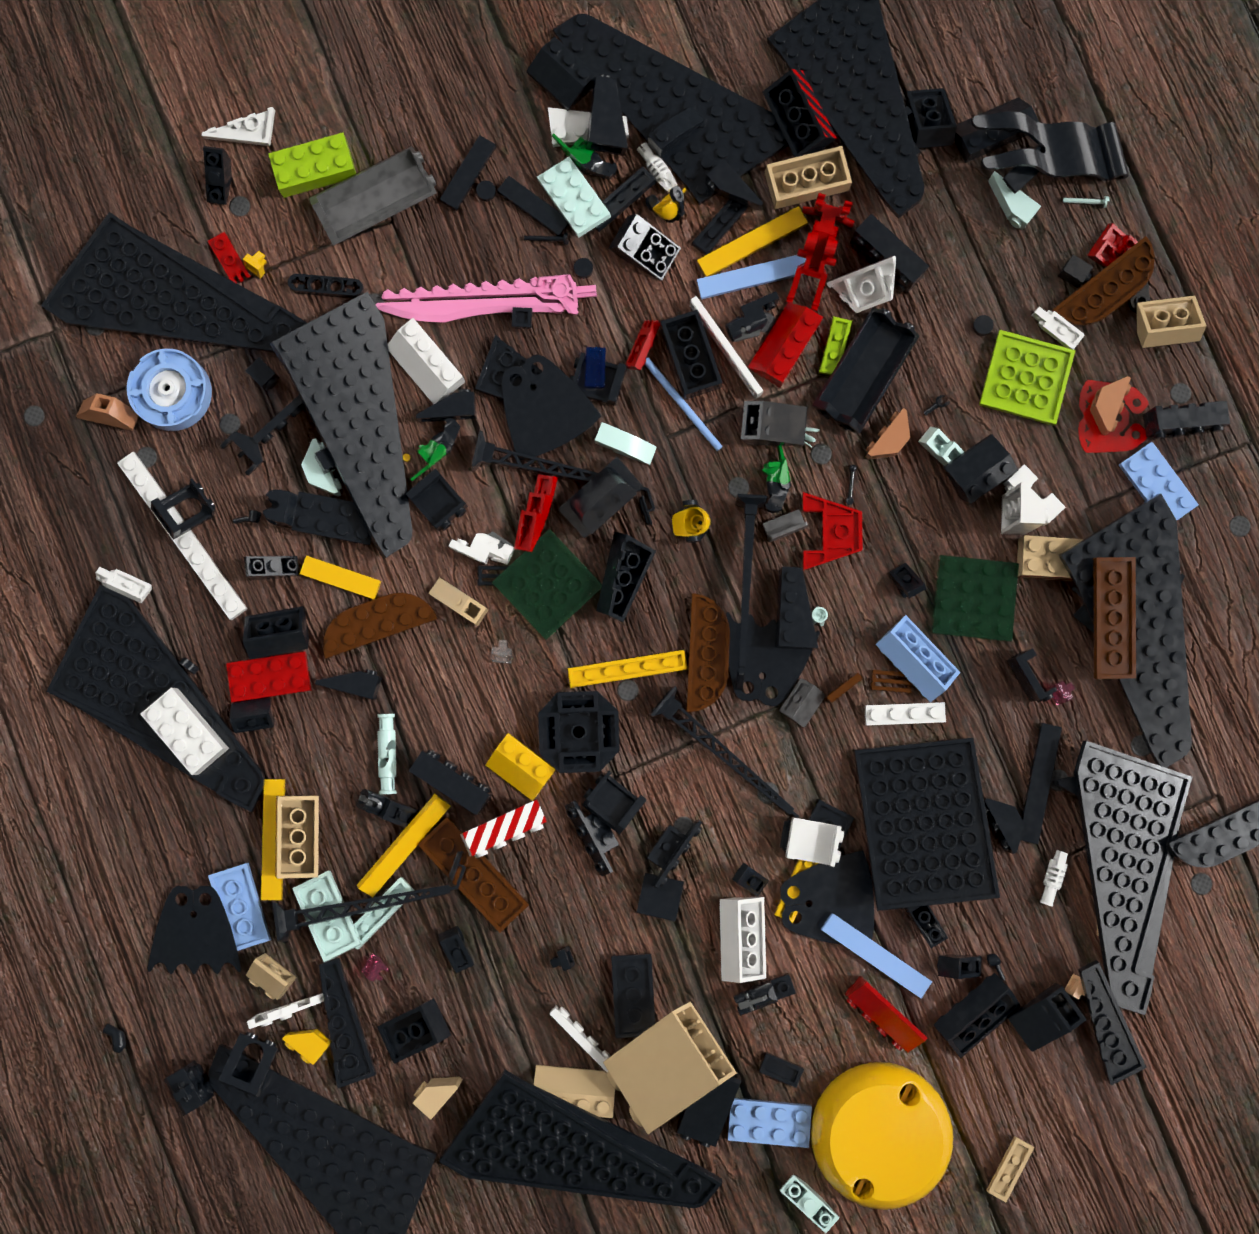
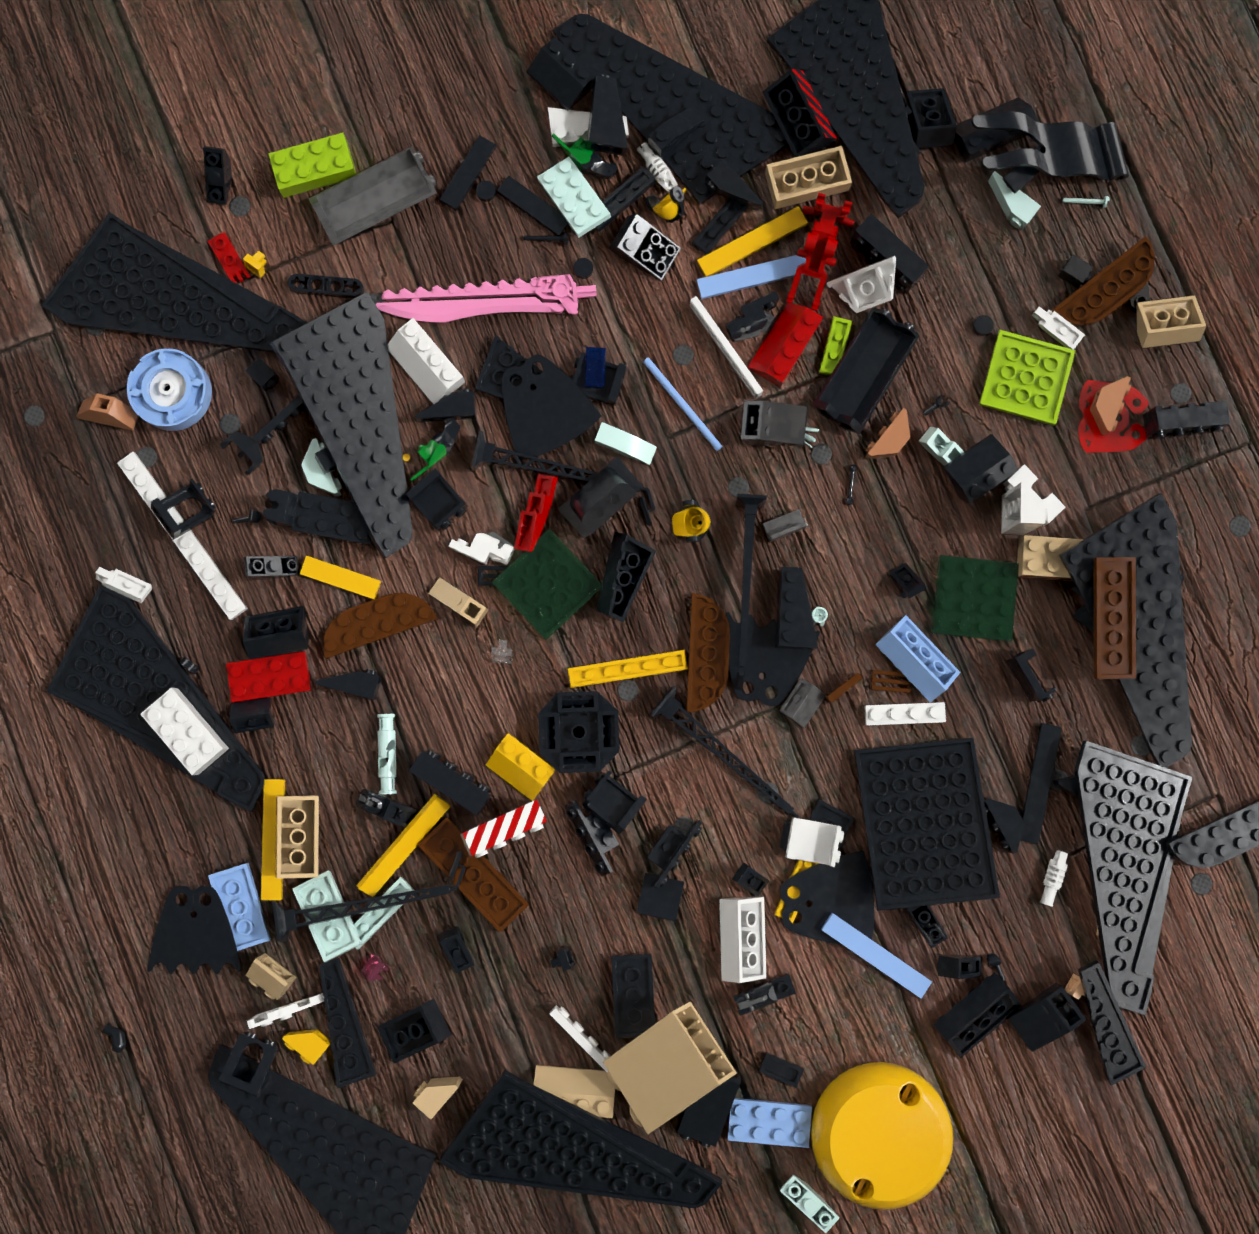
(189, 1087): black hinge -> none
(251, 130): white wing -> none
(522, 318): black tile -> none
(642, 345): red hinge -> none
(691, 354): black brick -> none
(777, 482): animal -> none
(839, 530): red wing -> none
(885, 1015): red slope -> none
(1010, 1169): tan plate -> none
(1063, 692): clear pink tile -> none
(1111, 245): red slope -> none
(1153, 475): light blue plate -> none

